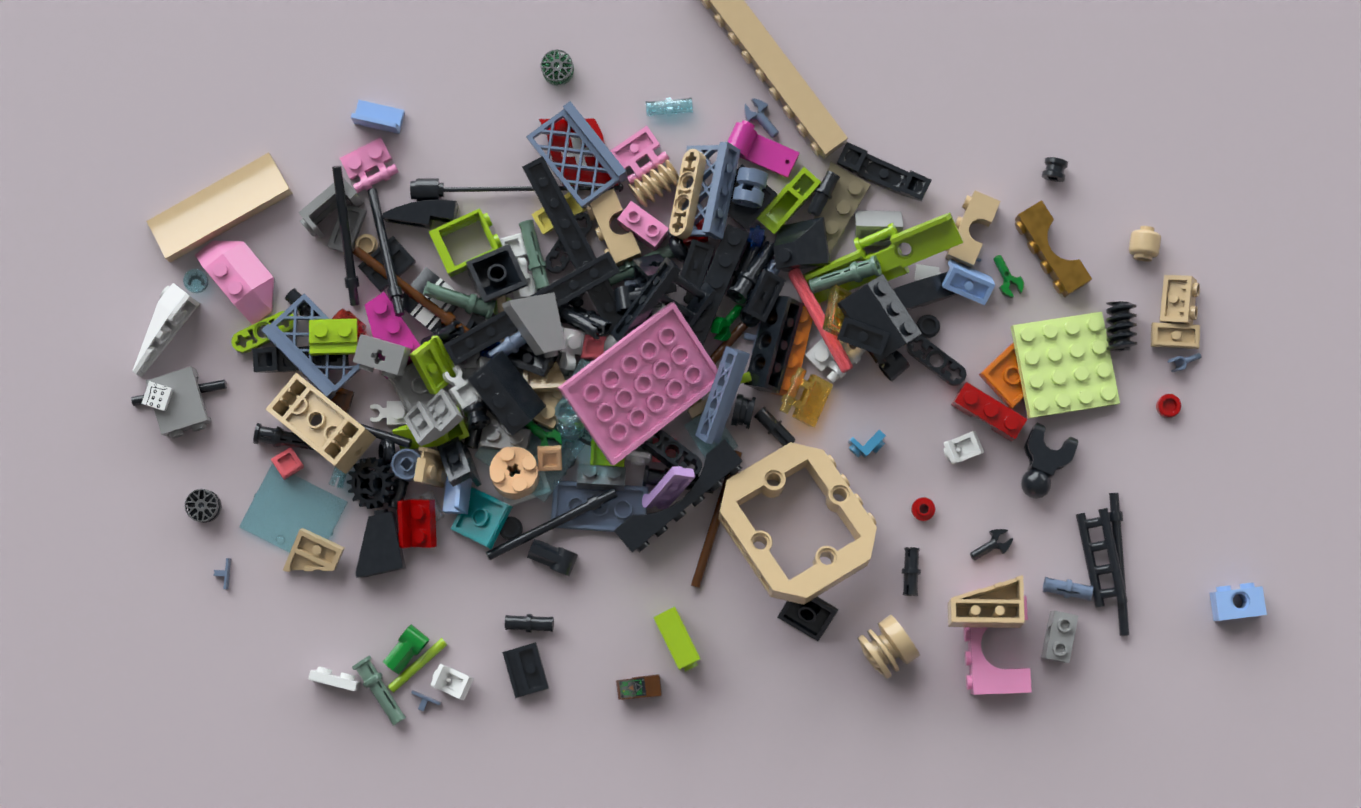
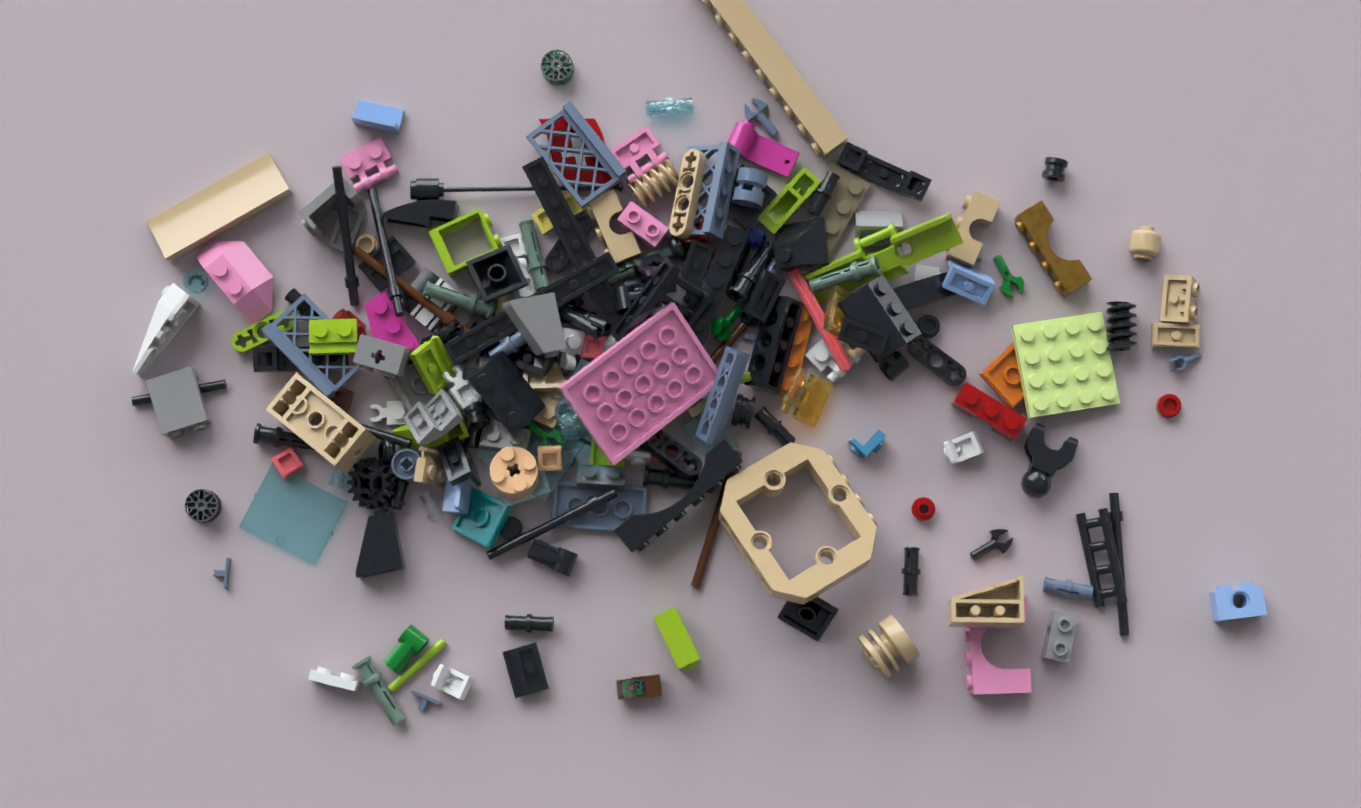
(157, 396): white tile -> none
(313, 553): tan wing -> none
(417, 523): red bracket -> none
(668, 488): lavender plate -> none

